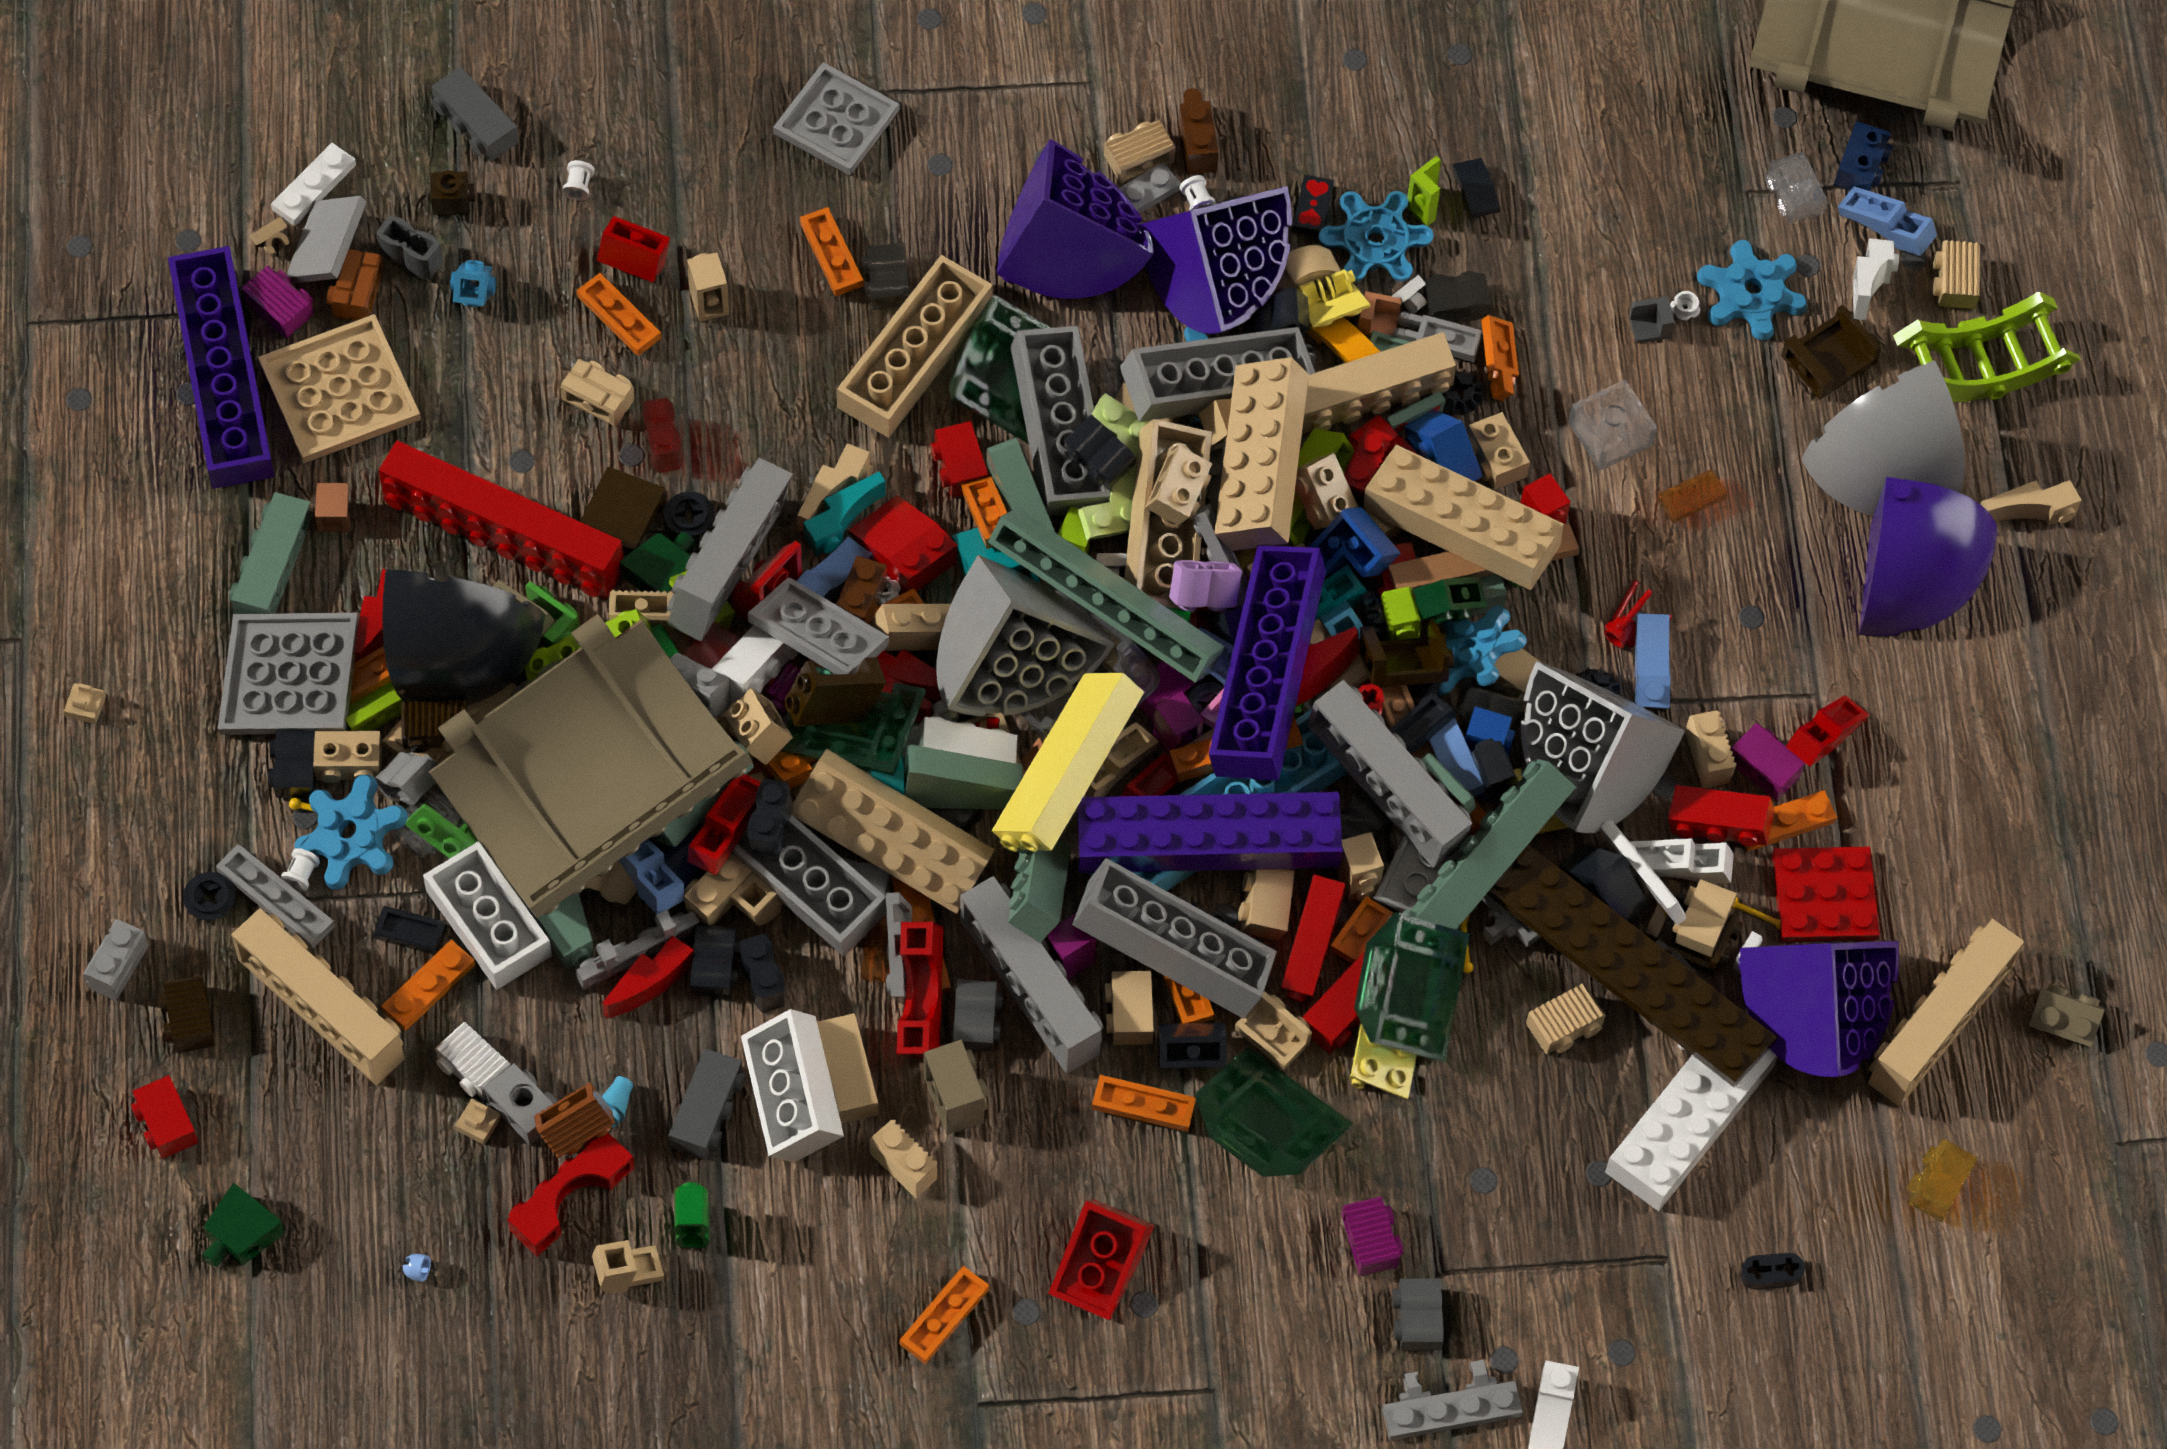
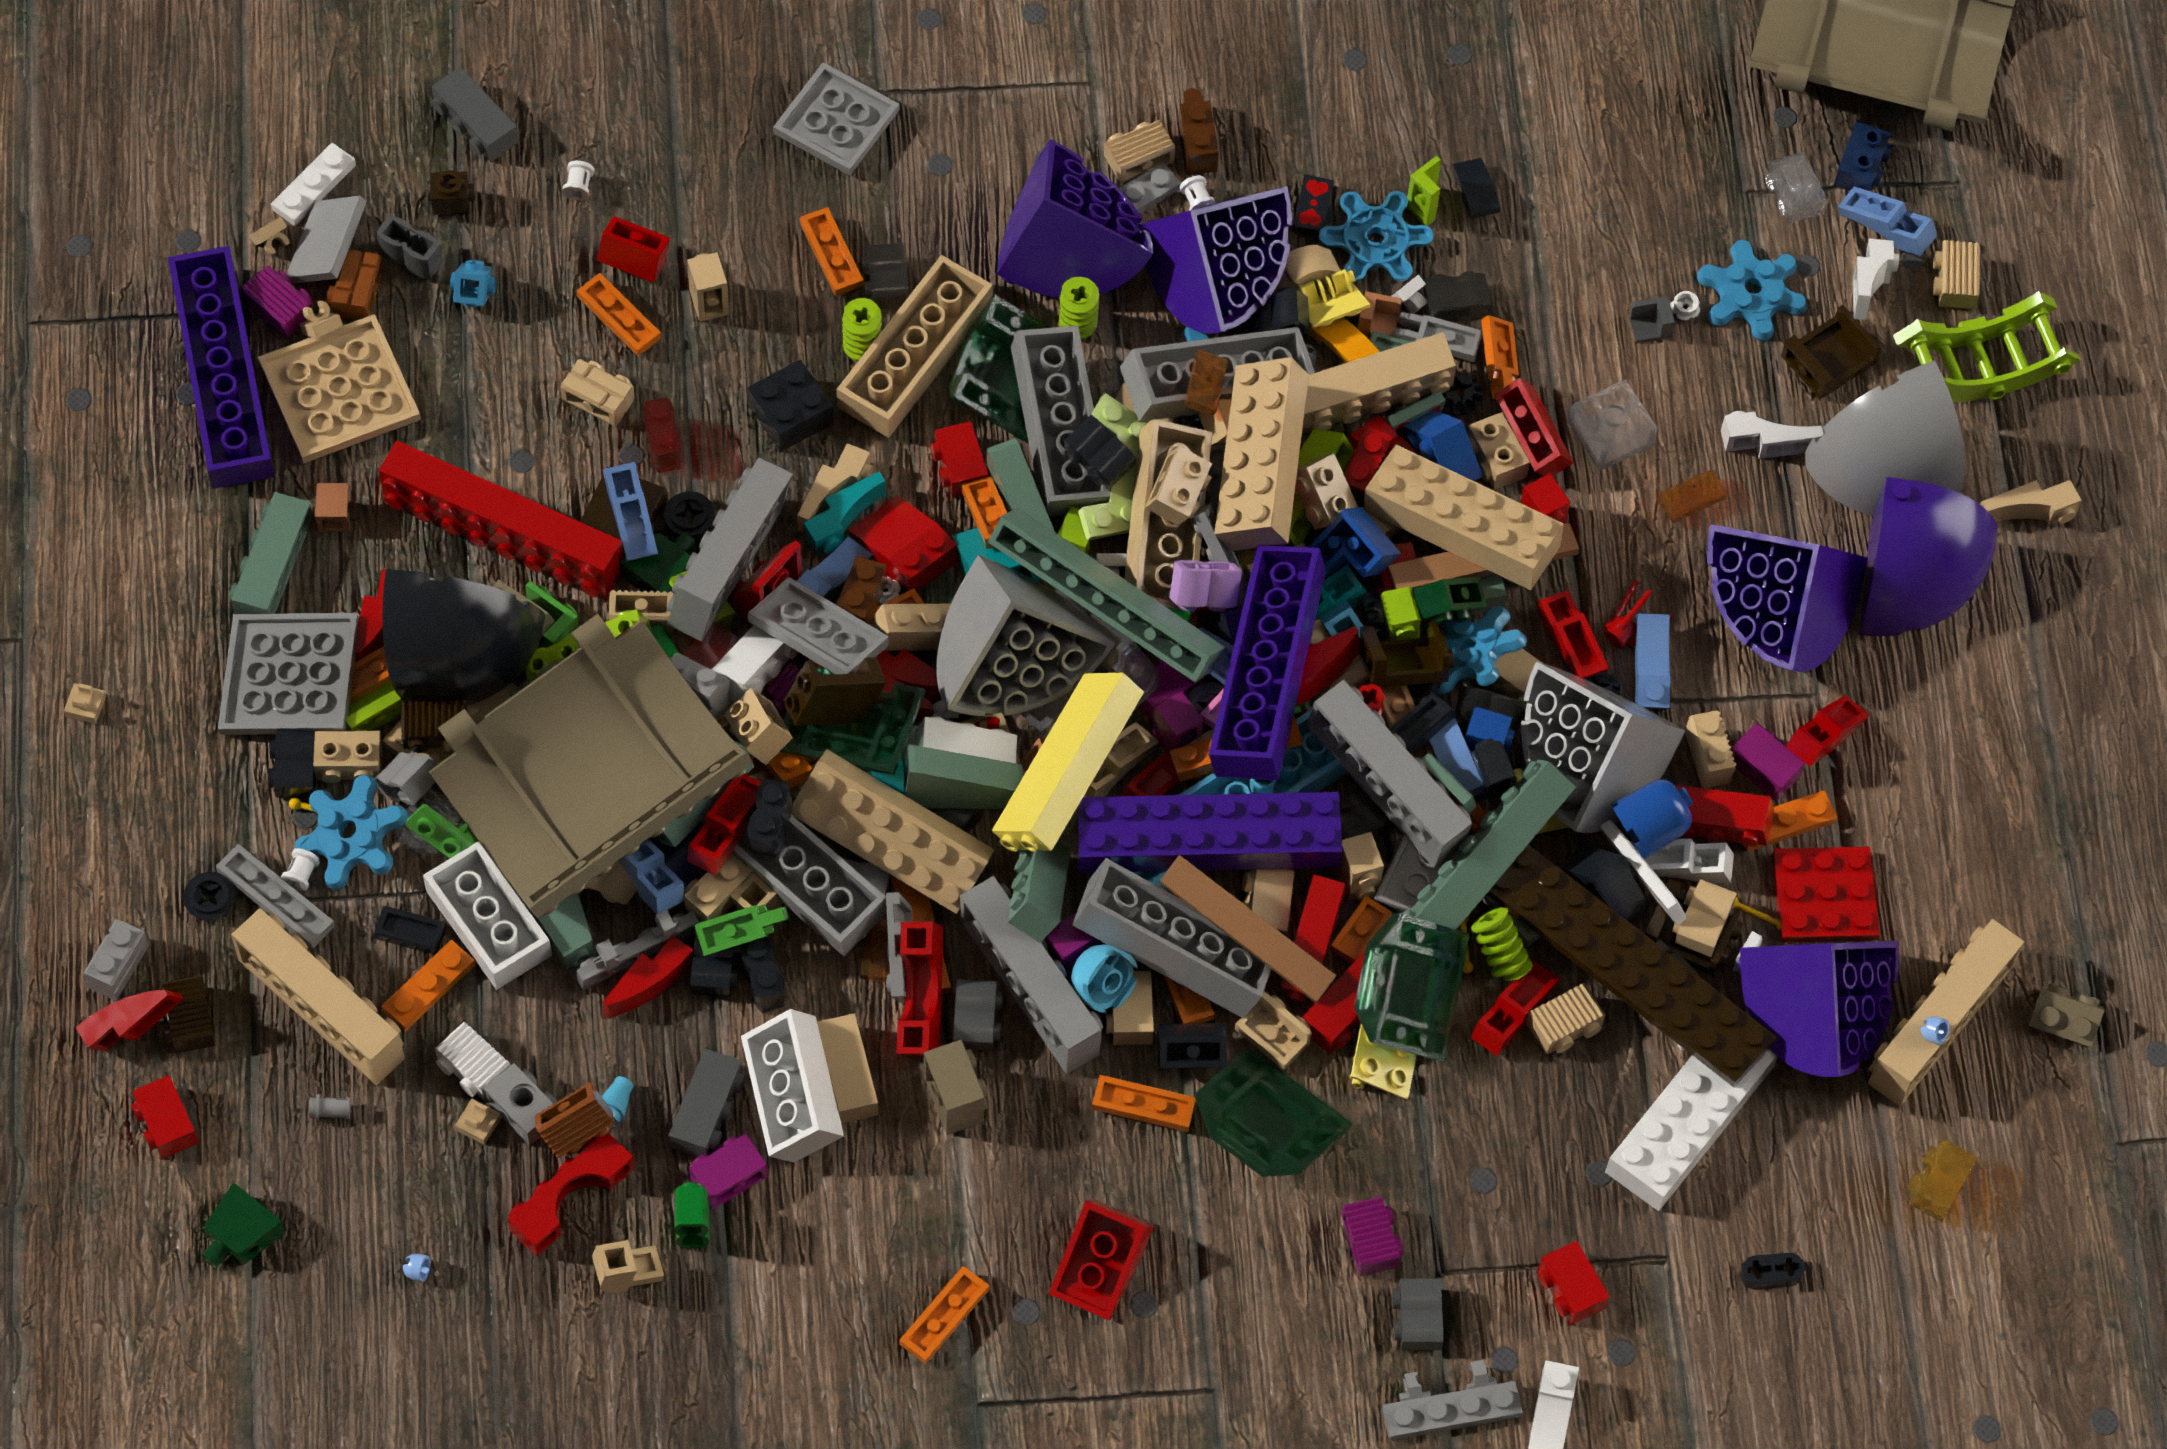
(127, 1018): none -> red slope
(321, 323): none -> tan tile
(329, 1107): none -> light grey pin
(630, 511): none -> medium blue slope
(729, 1170): none -> magenta brick
(738, 928): none -> bright green hinge
(790, 405): none -> black brick
(860, 326): none -> lime piece
(903, 1158): tan brick -> none
(1079, 305): none -> lime piece
(1104, 977): none -> medium azure cylinder
(1205, 382): none -> clear orange plate
(1247, 928): none -> medium nougat tile
(1502, 945): none -> lime piece
(1512, 1007): none -> red slope
(1534, 428): none -> red brick
(1572, 635): none -> red slope
(1572, 1283): none -> red brick
(1654, 815): none -> blue cylinder
(1770, 439): none -> white slope
(1784, 594): none -> dark purple brick
(1935, 1029): none -> light blue hinge

